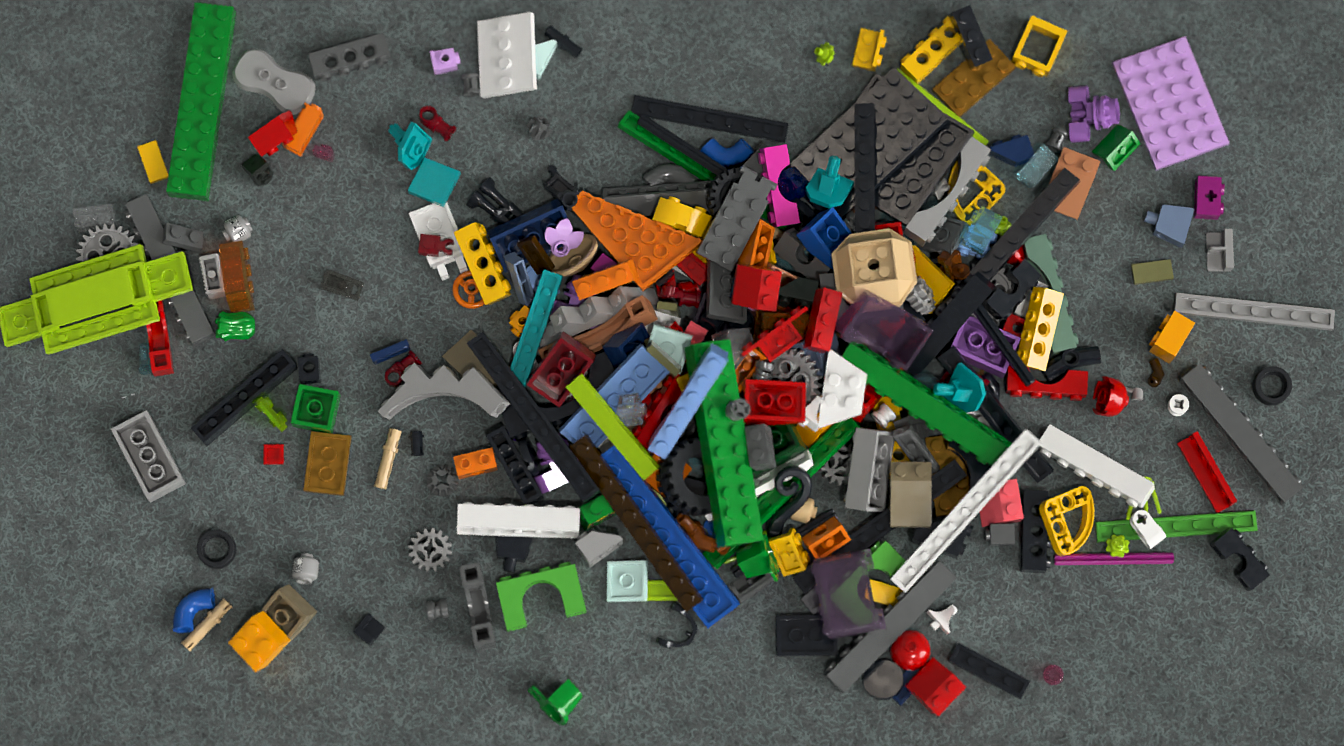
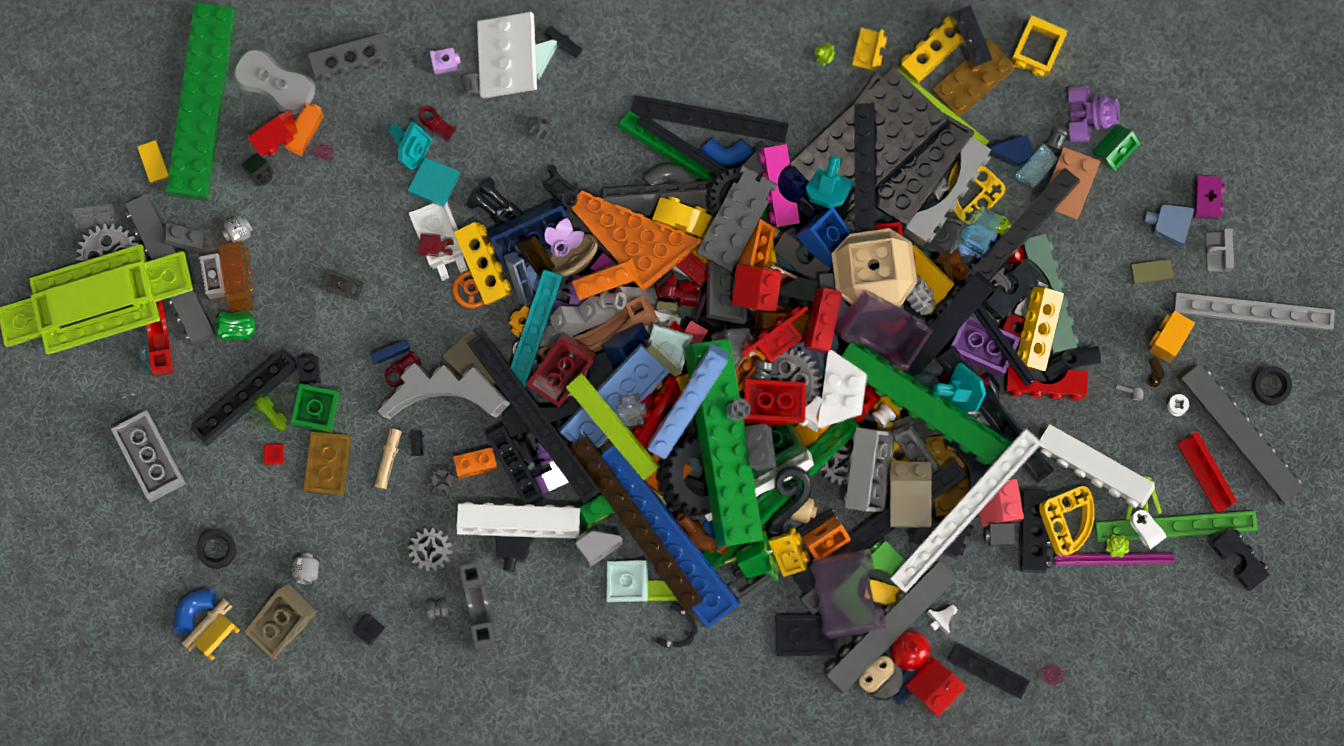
(214, 635): none -> yellow hinge
(259, 641): light orange brick -> none
(560, 703): green container -> none
(562, 578): bright green arch -> none
(611, 300): none -> light grey bush
(878, 674): none -> tan plate
(1112, 394): red cylinder -> none
(1170, 103): lavender plate -> none

